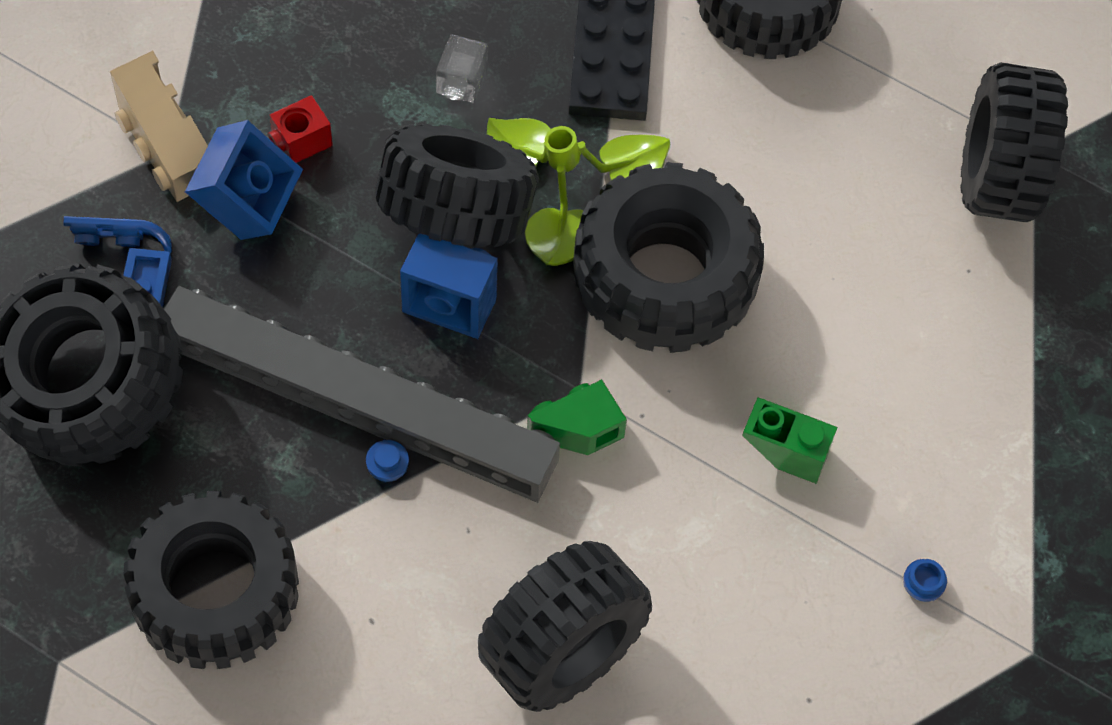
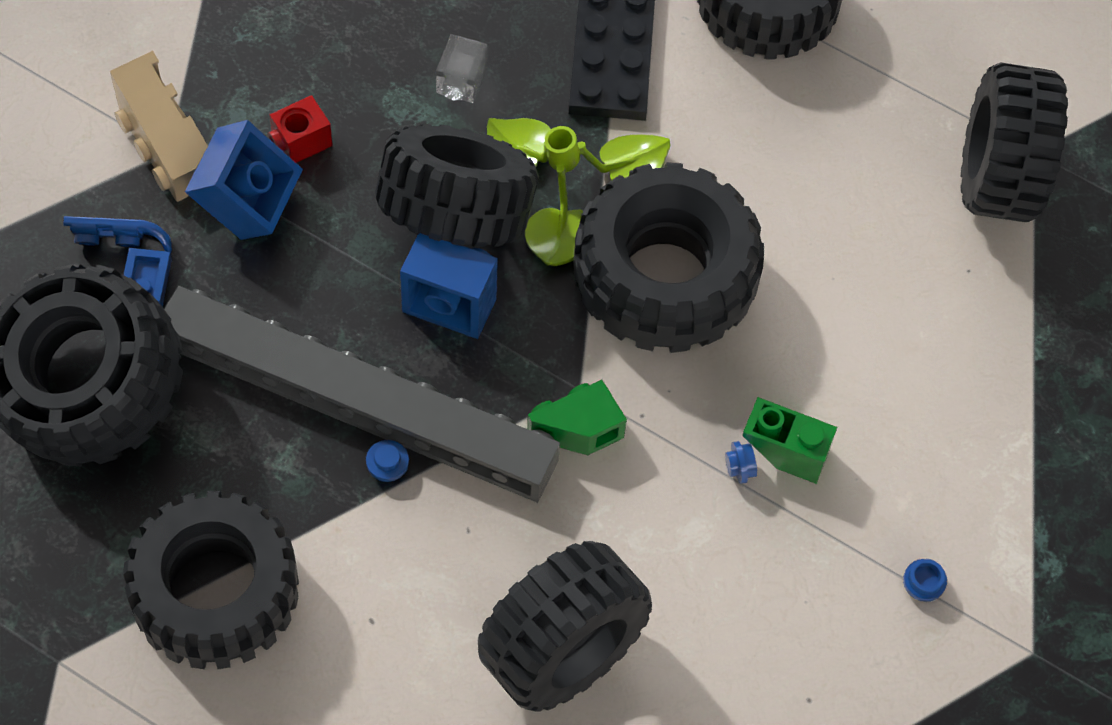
(741, 462): none -> blue plate

